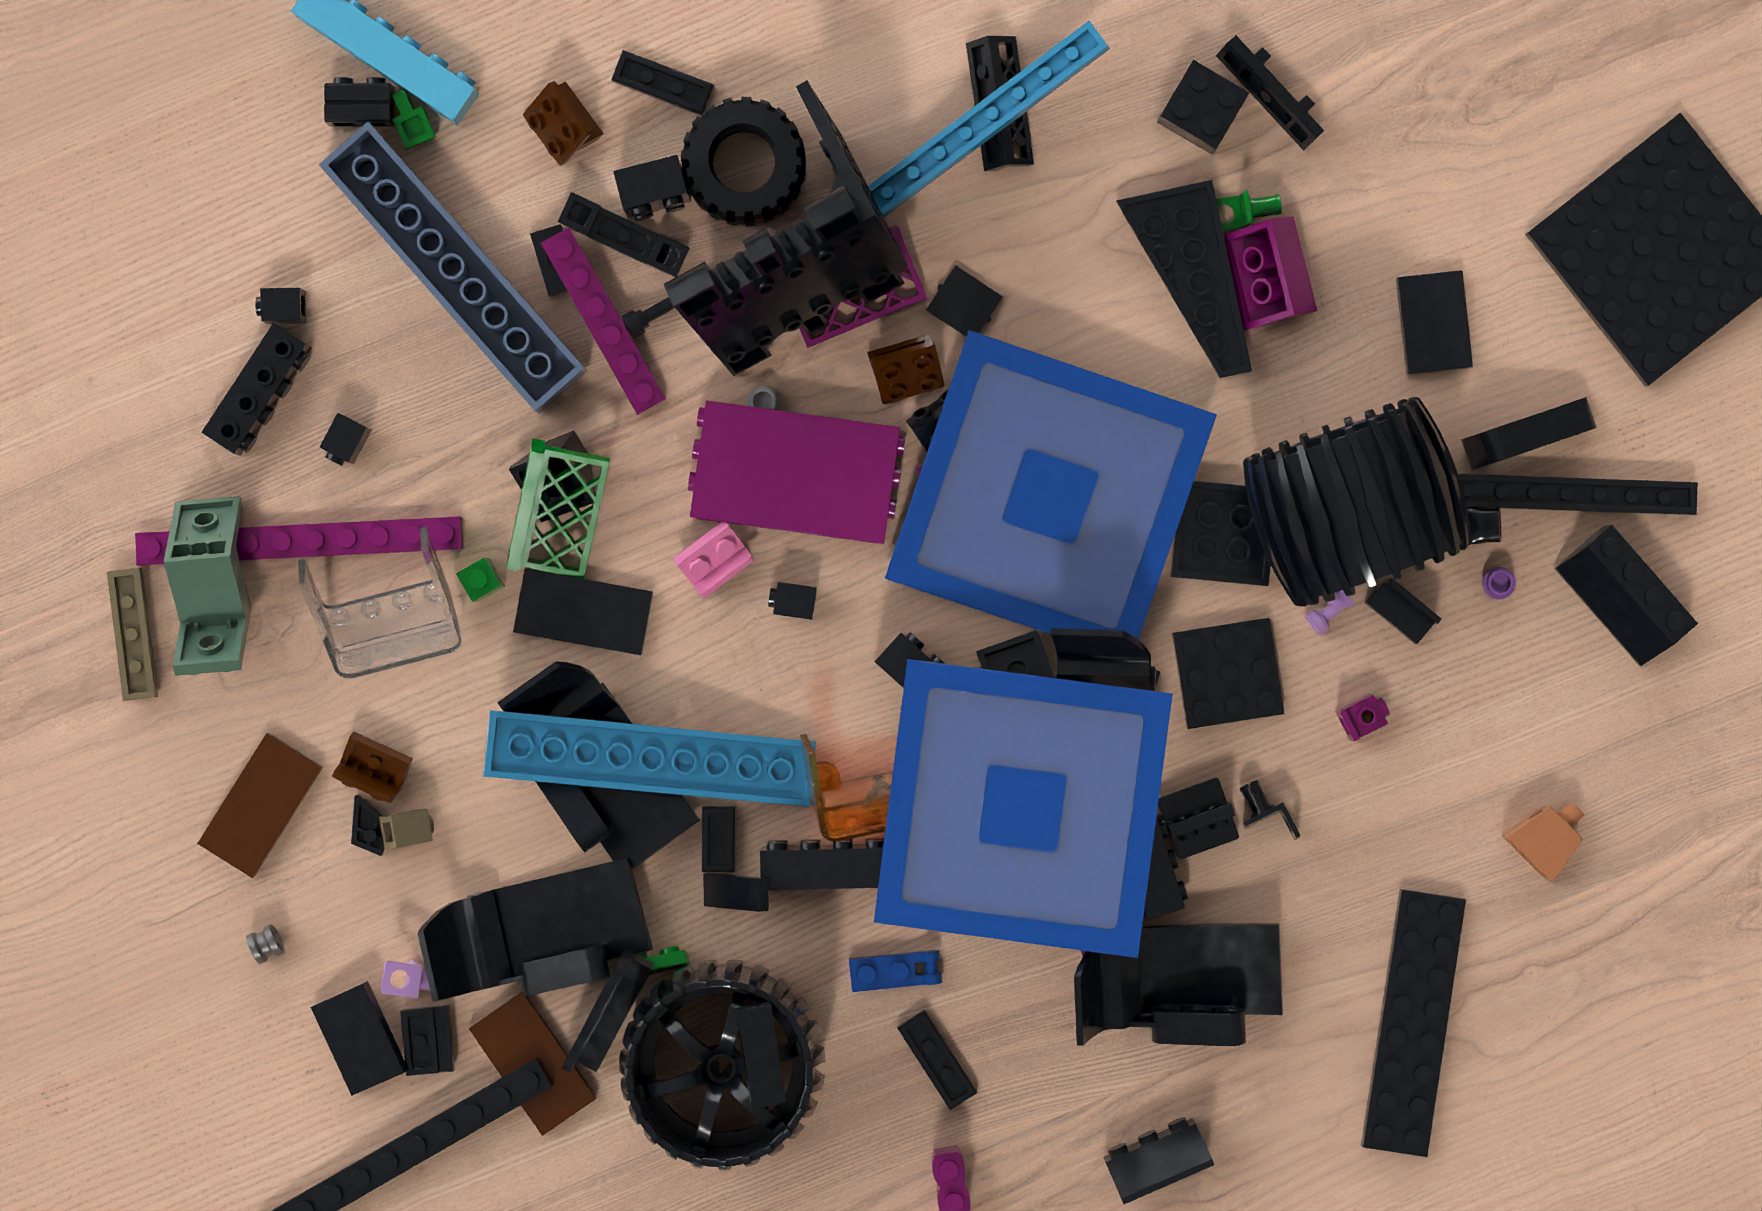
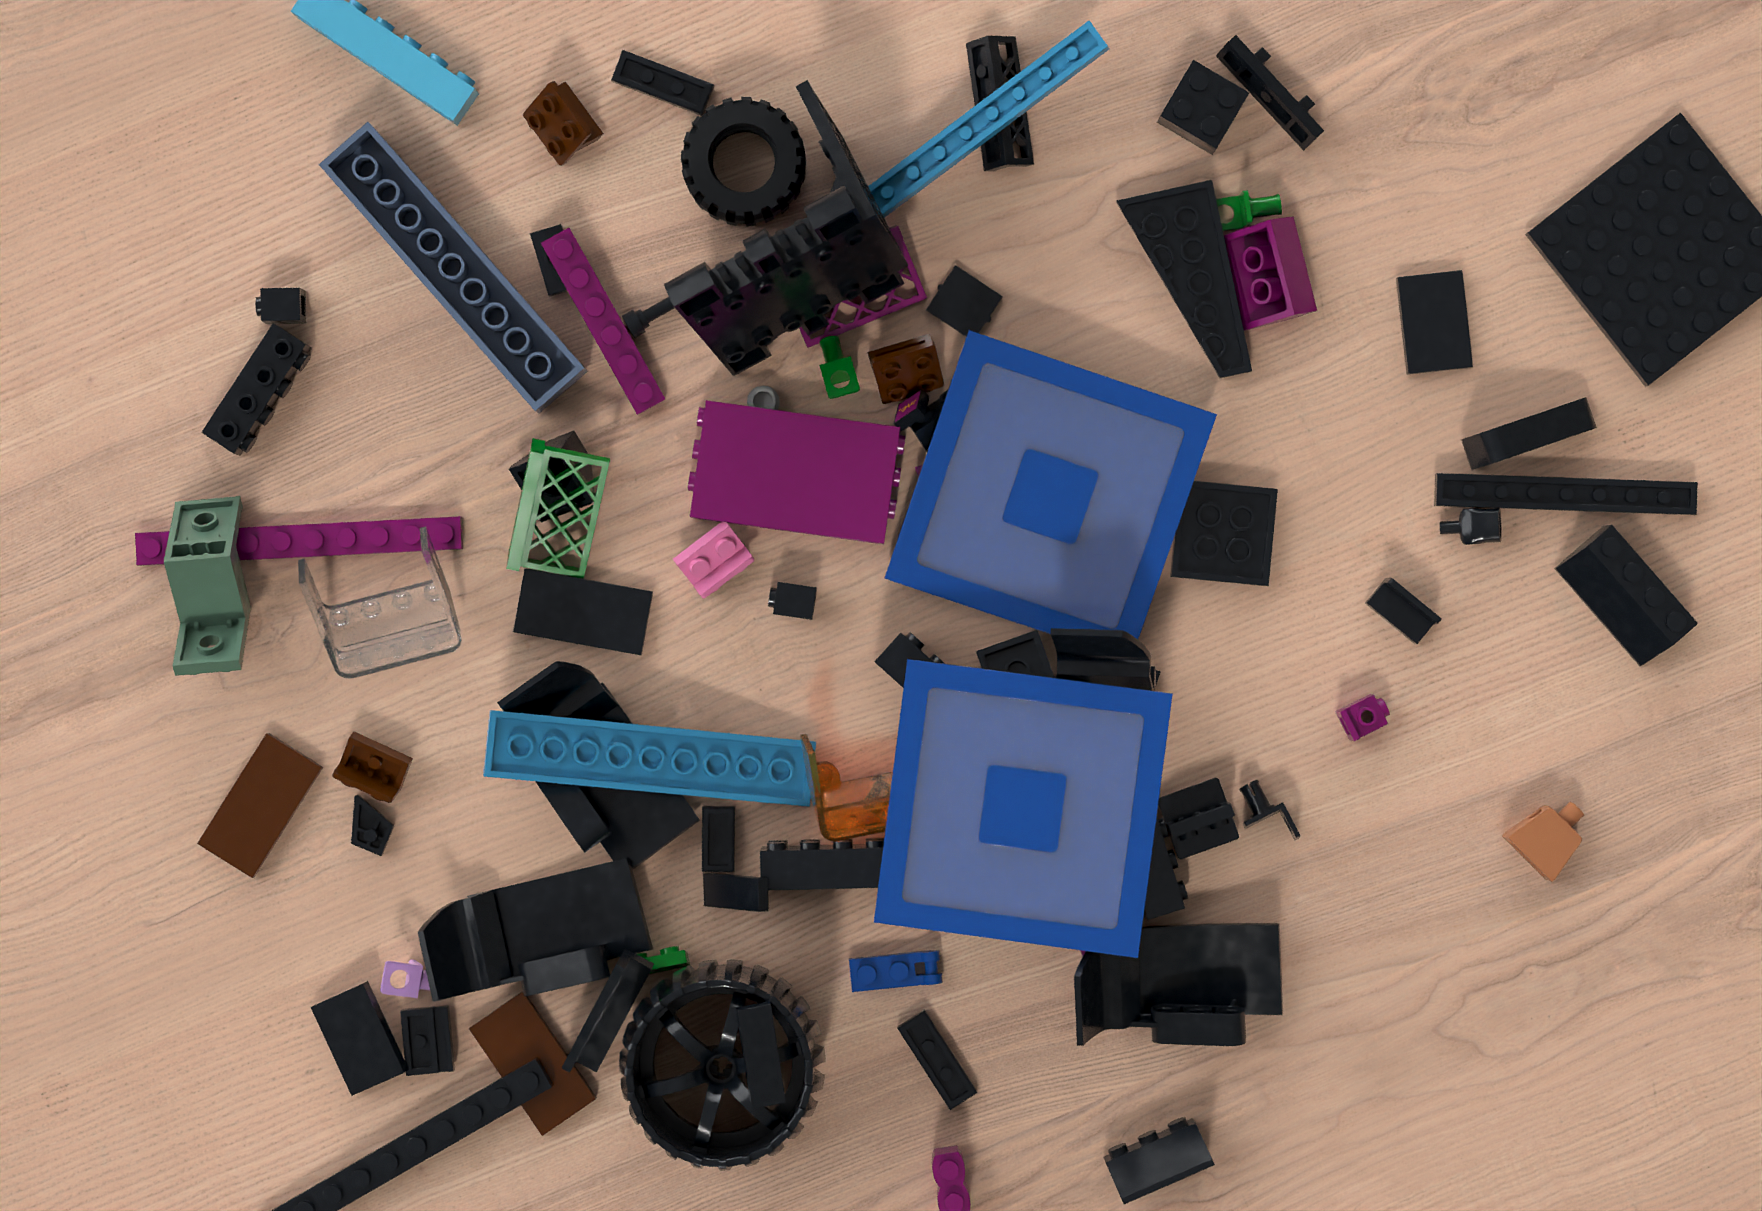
(132, 634): dark tan plate -> none
(265, 944): flat silver wheel -> none
(344, 440): black brick -> none
(358, 103): black brick -> none
(406, 828): dark tan brick -> none
(412, 124): green plate -> none
(480, 579): green brick -> none
(623, 235): black slope -> none
(652, 187): black brick -> none
(837, 369): none -> green bracket
(911, 410): none -> black tile
(1228, 673): black plate -> none
(1320, 620): lavender piece -> none
(1357, 502): black wheel -> none
(1413, 1023): black plate -> none
(1499, 583): medium lavender plate -> none

